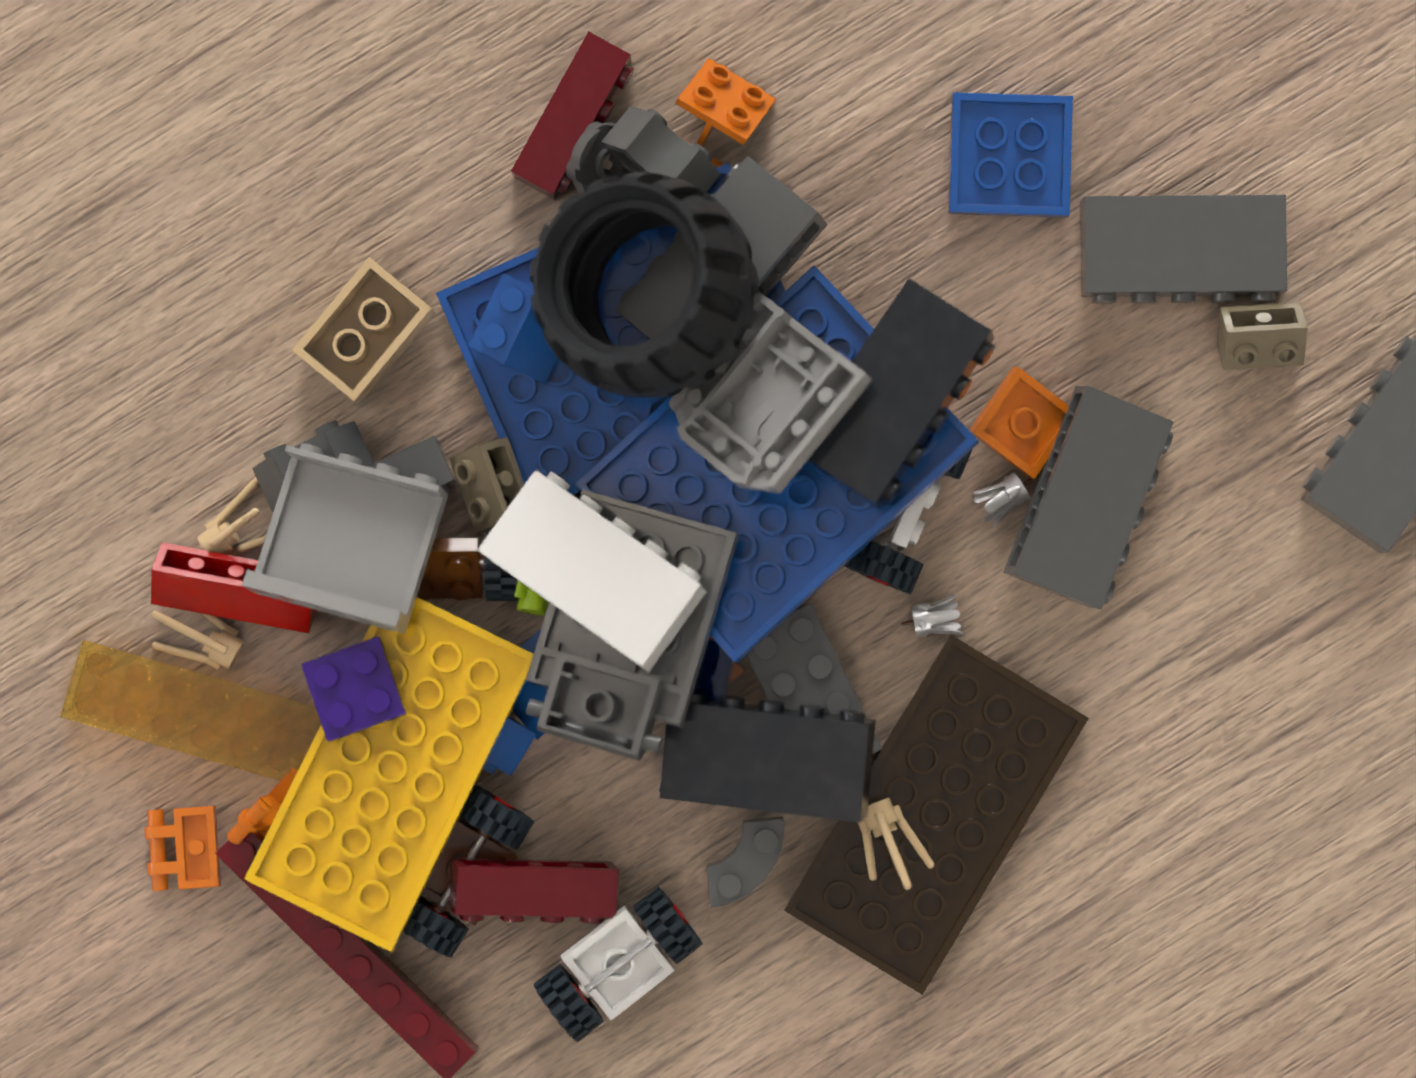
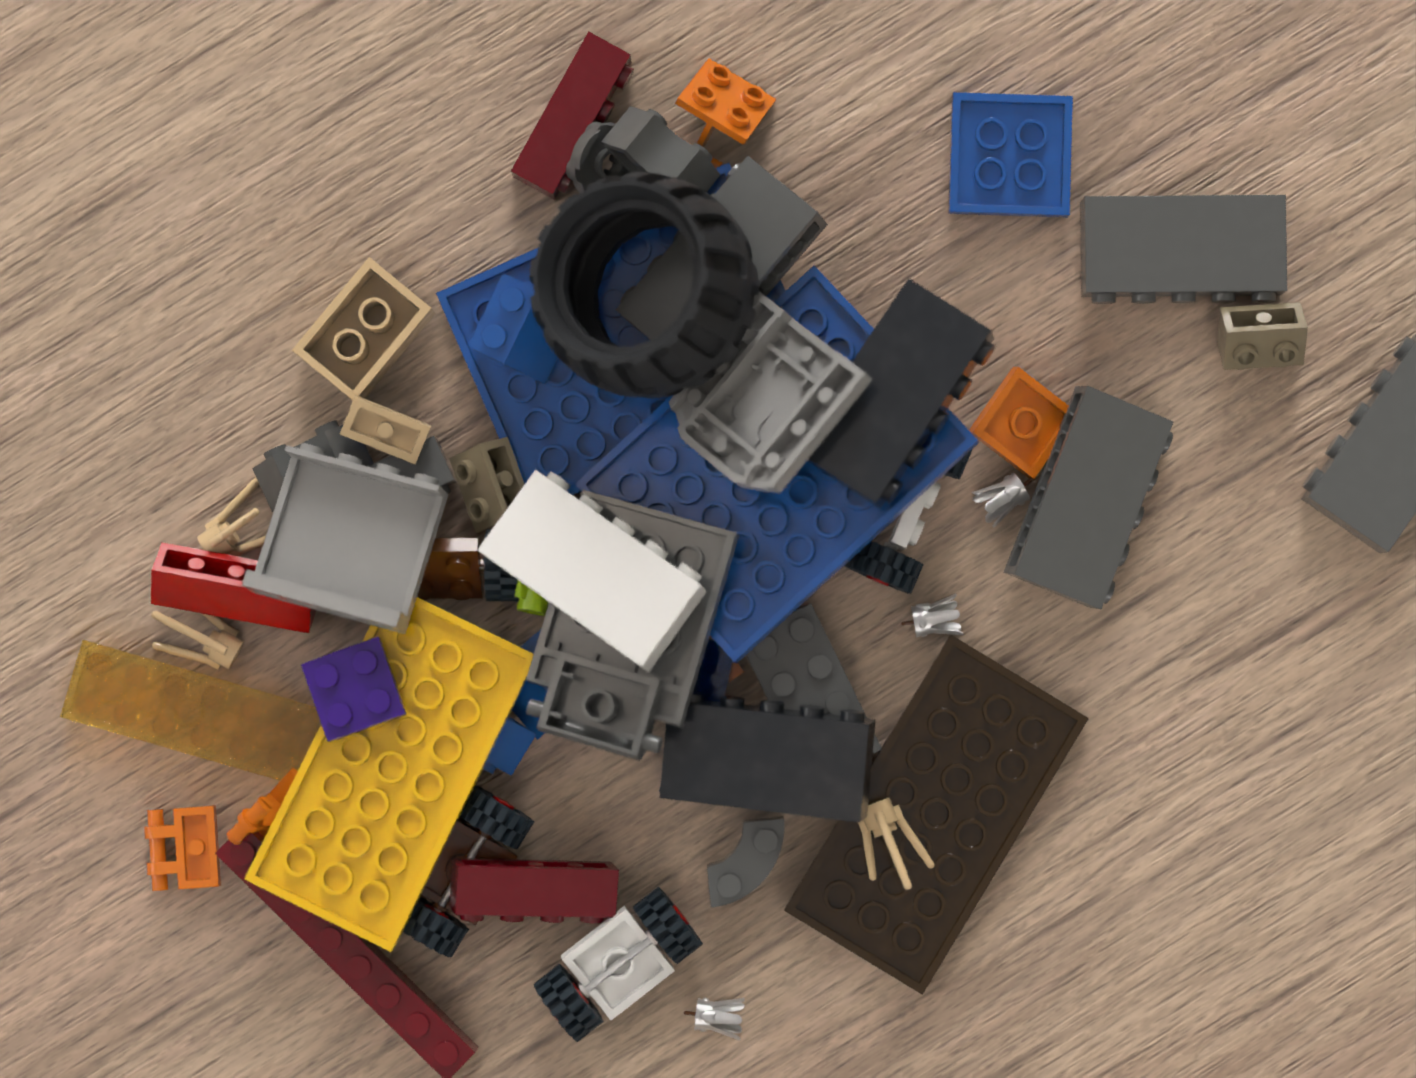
(385, 429): none -> tan plate
(714, 1016): none -> flat silver piece

